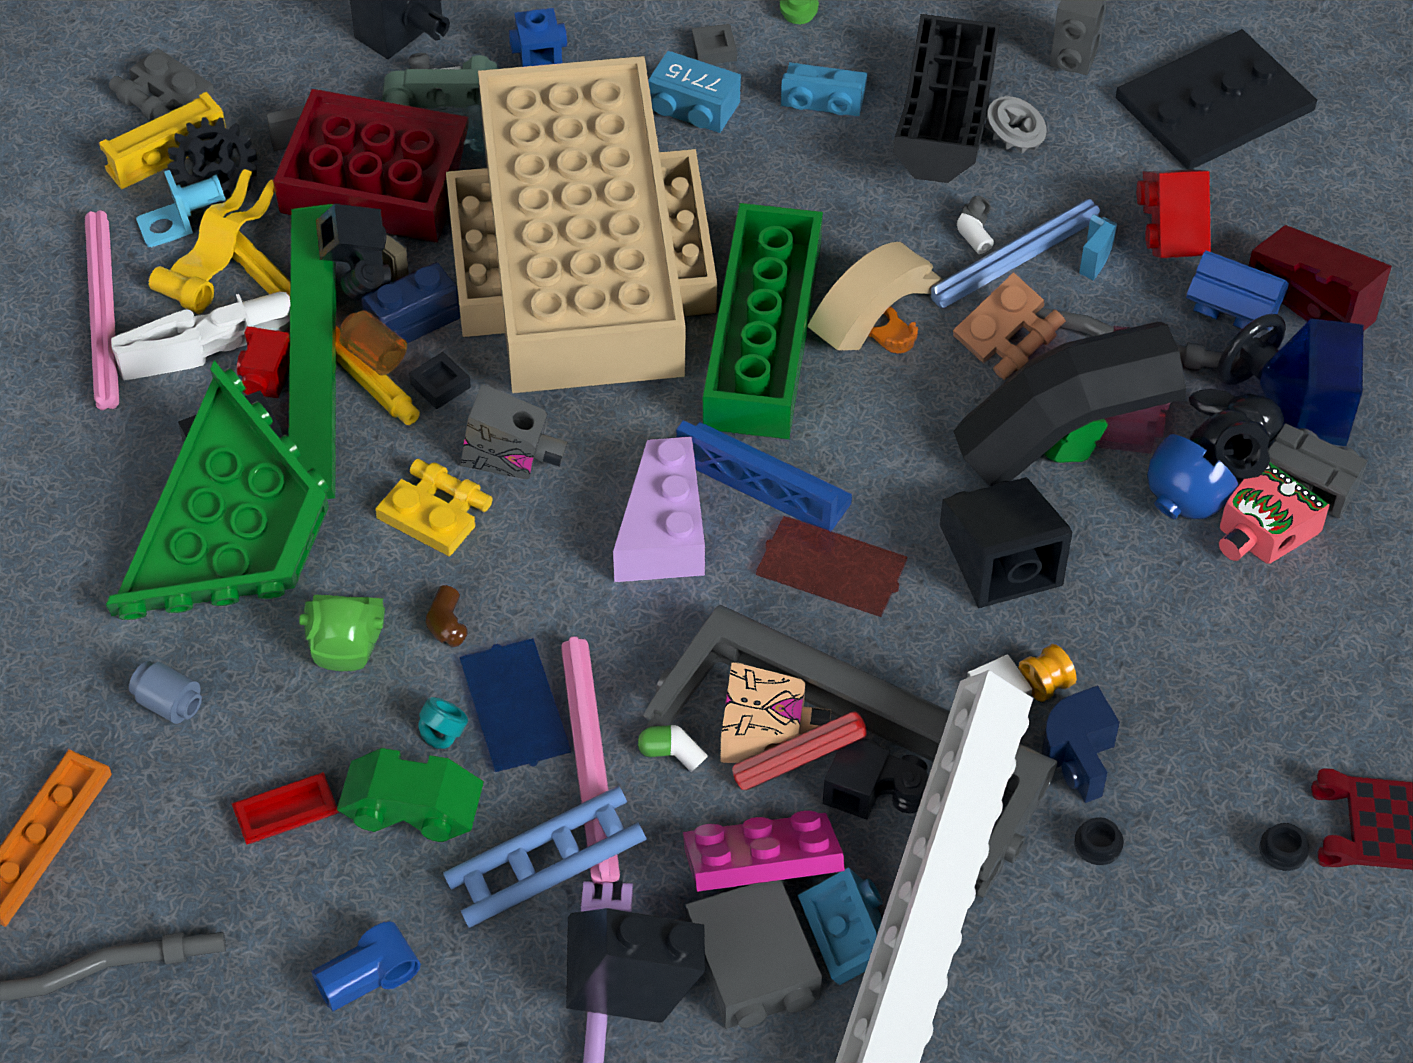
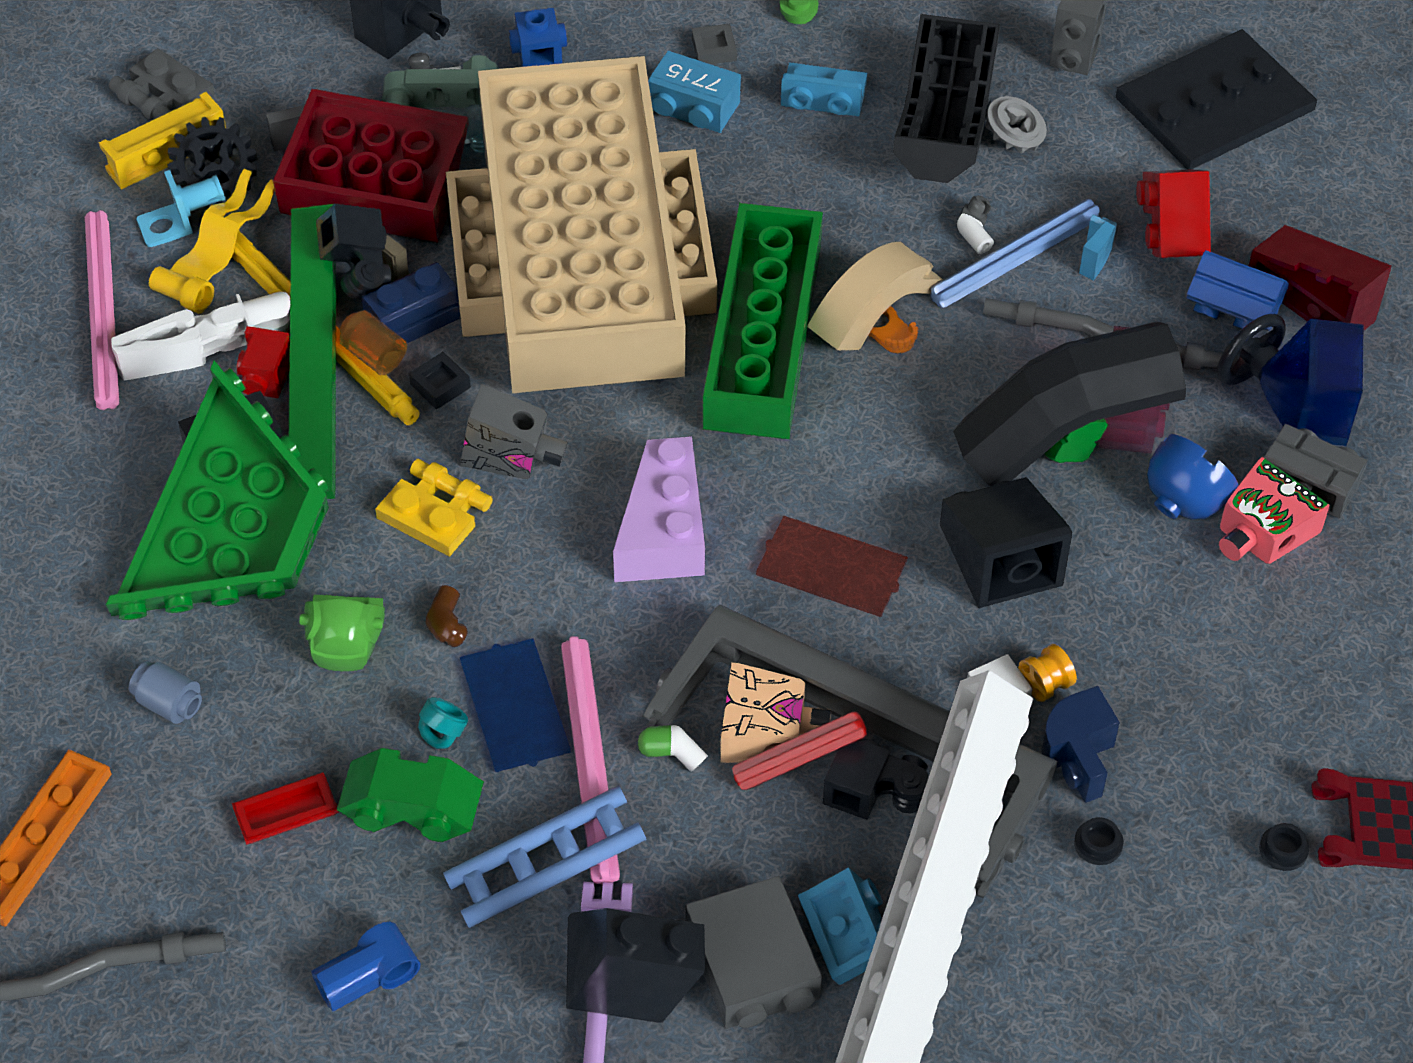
(762, 850): dark pink plate -> none
(765, 477): blue fence -> none
(1002, 316): nougat plate -> none
(1237, 430): black animal -> none

